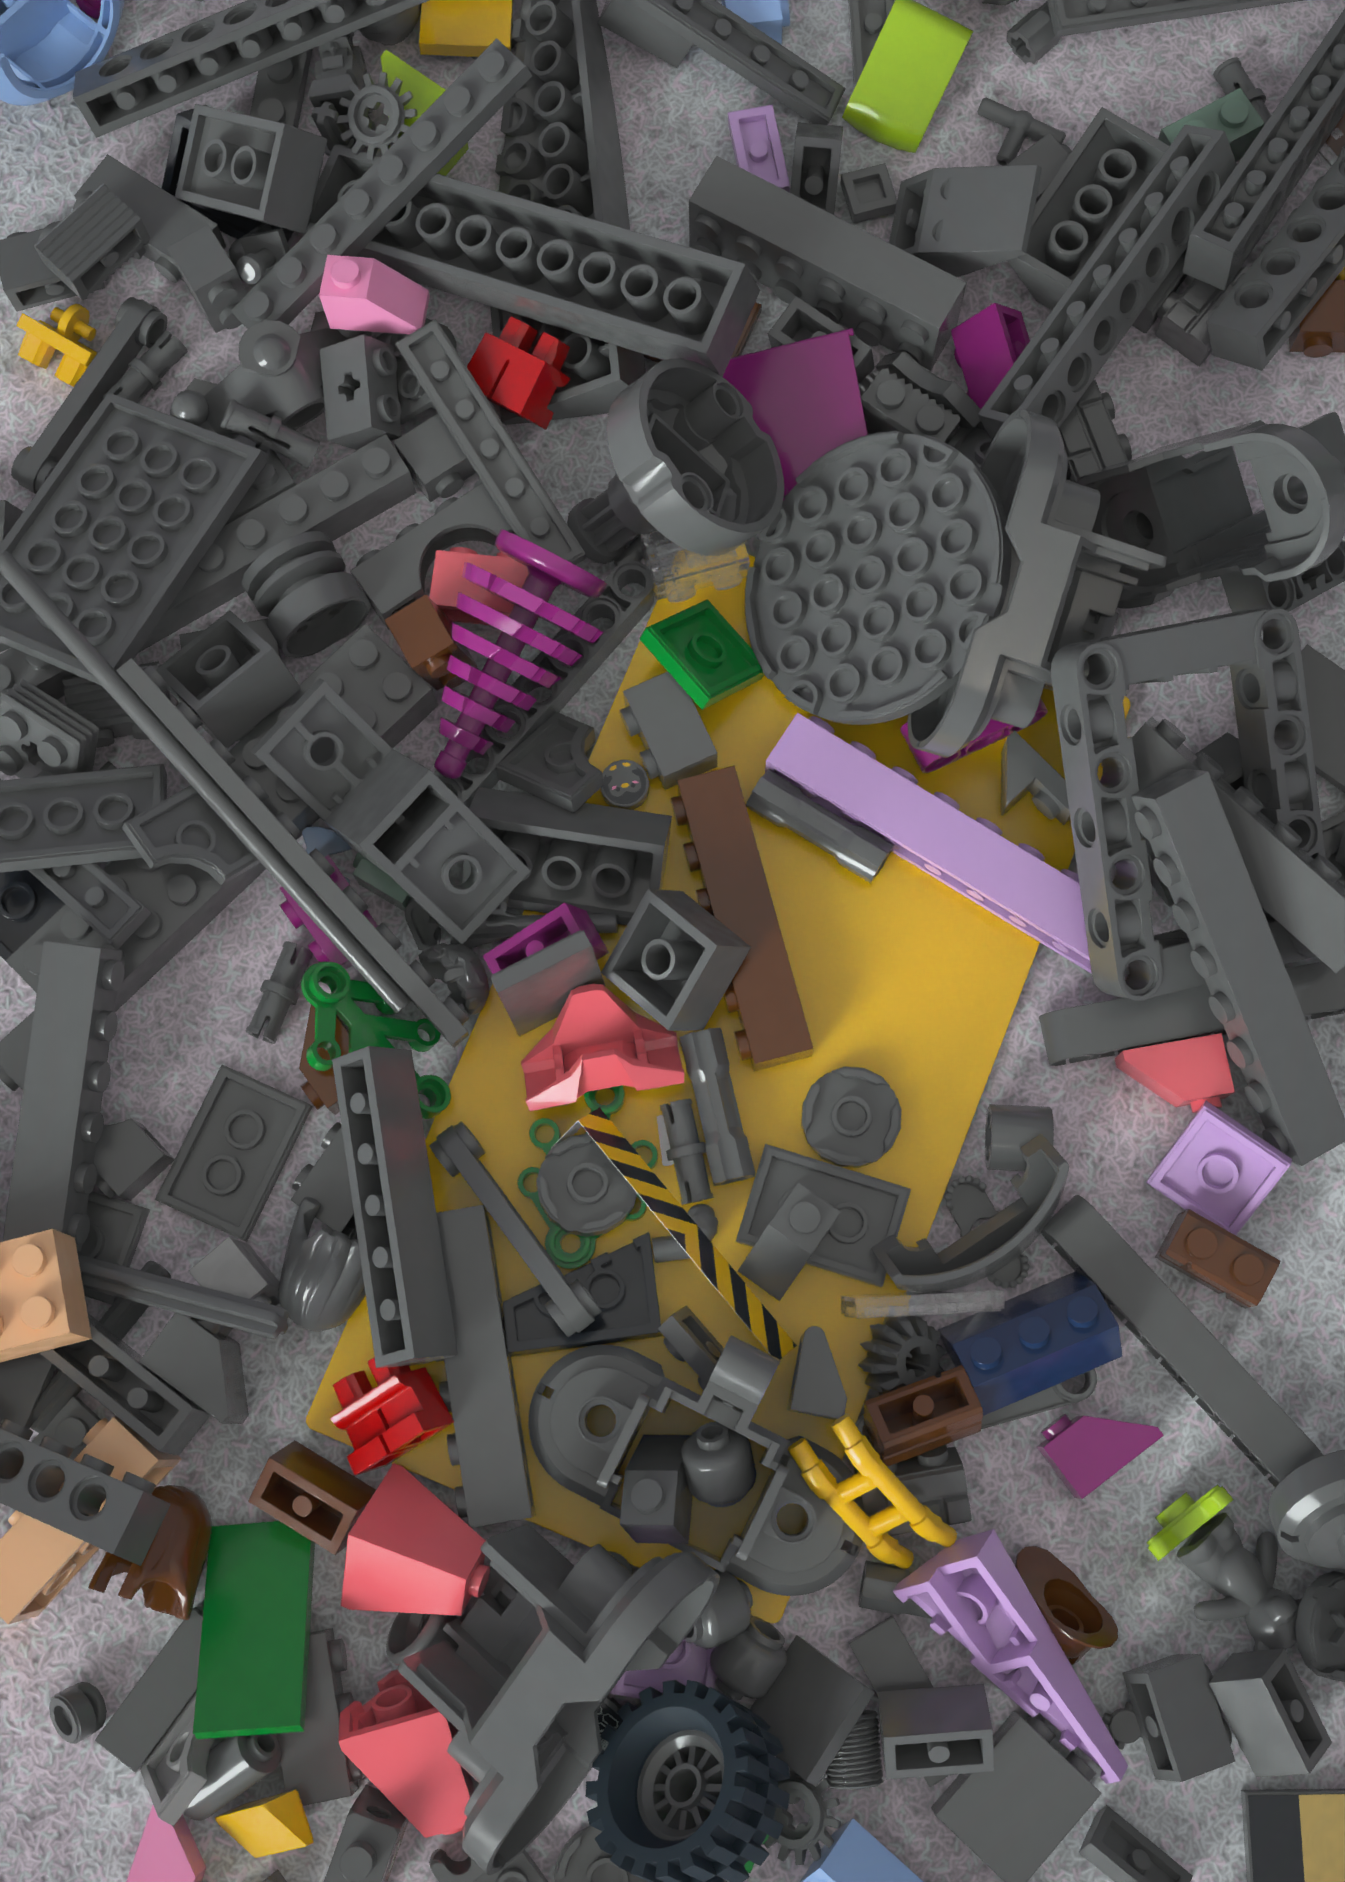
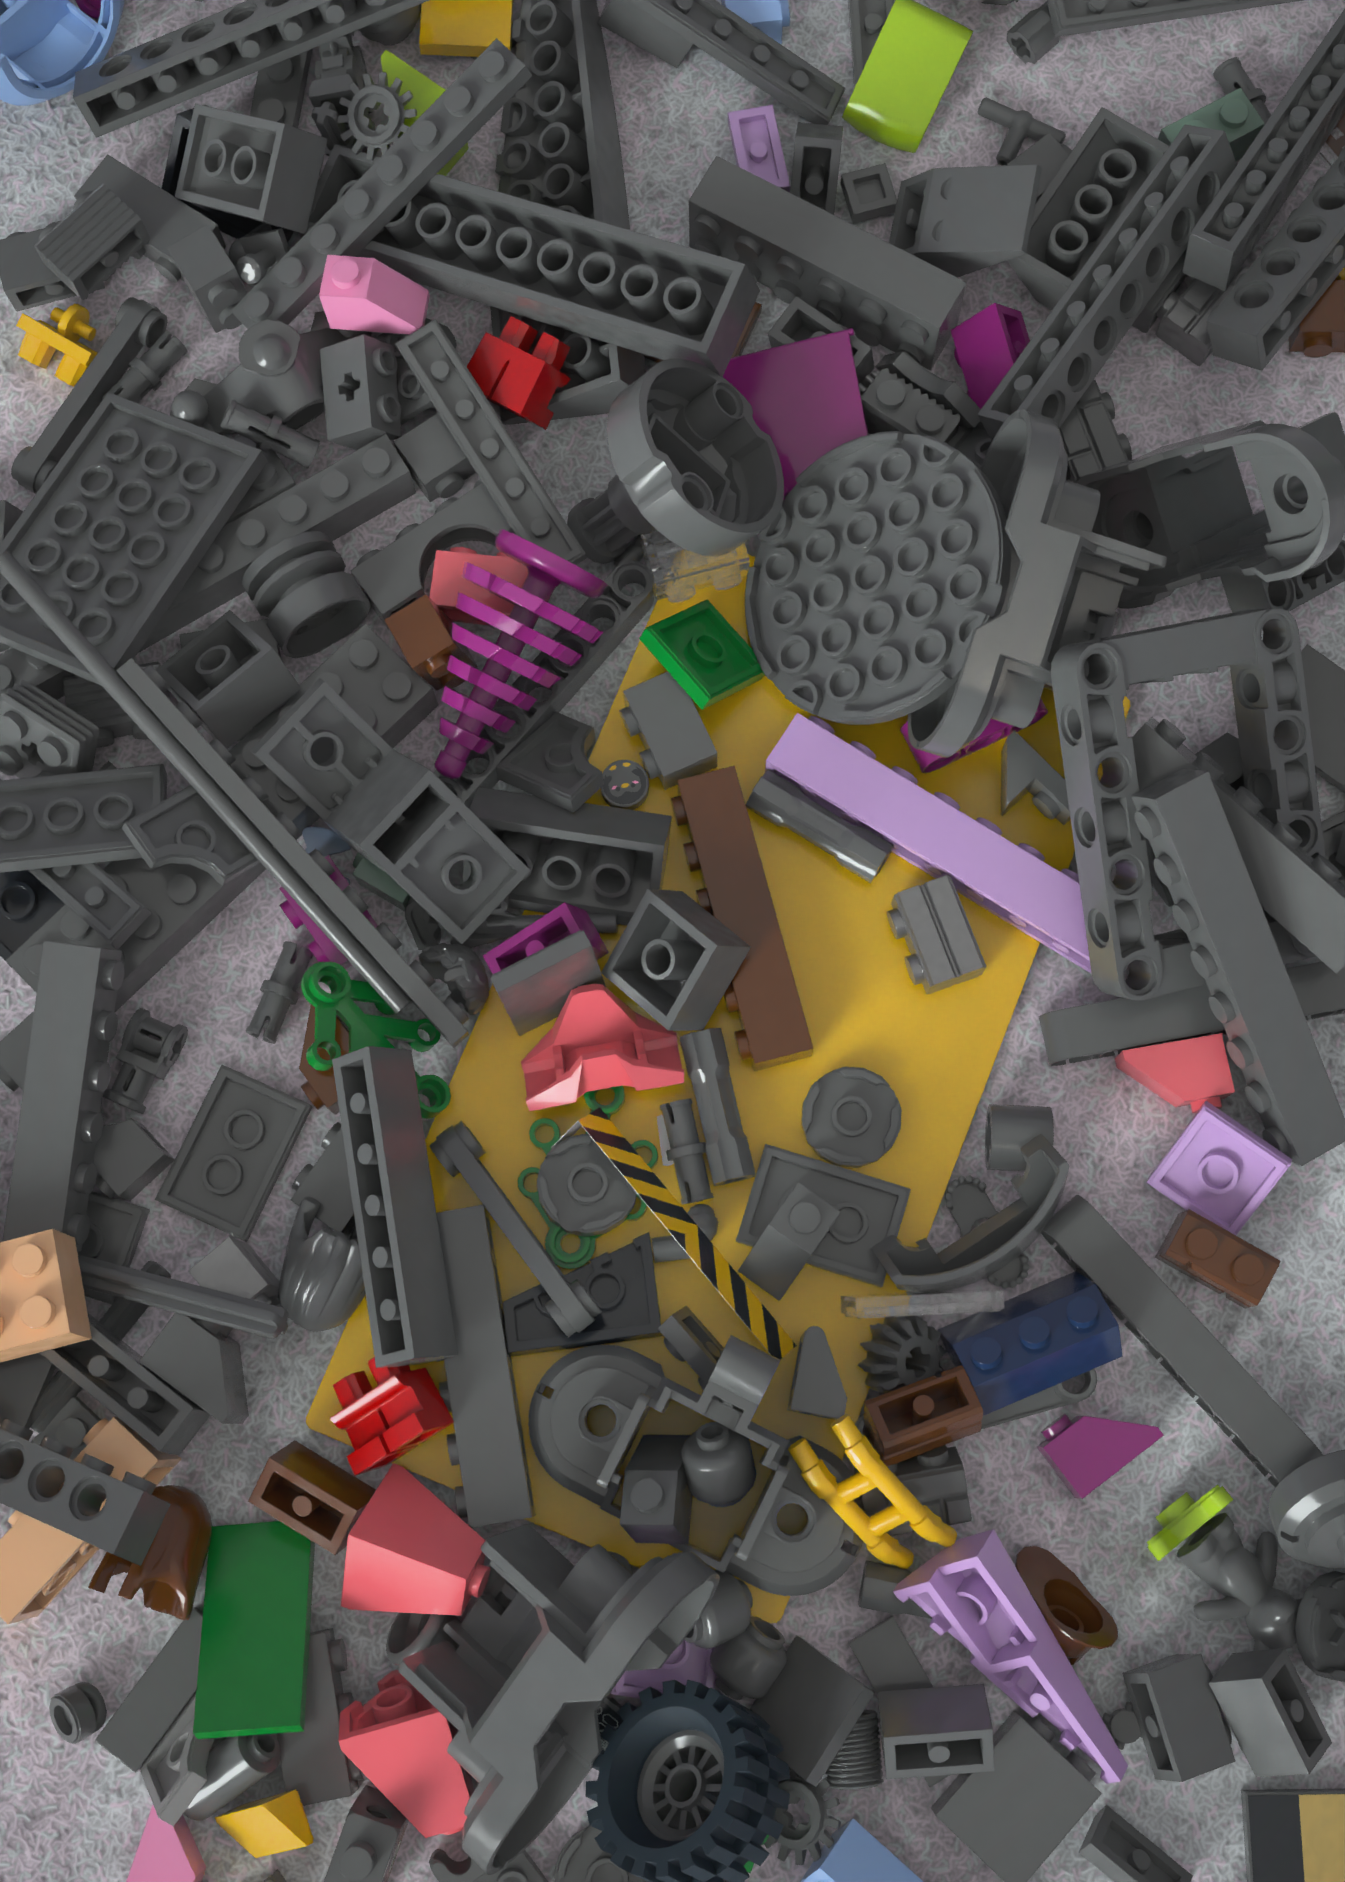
(144, 1058): none -> dark grey connector
(936, 935): none -> flat silver brick

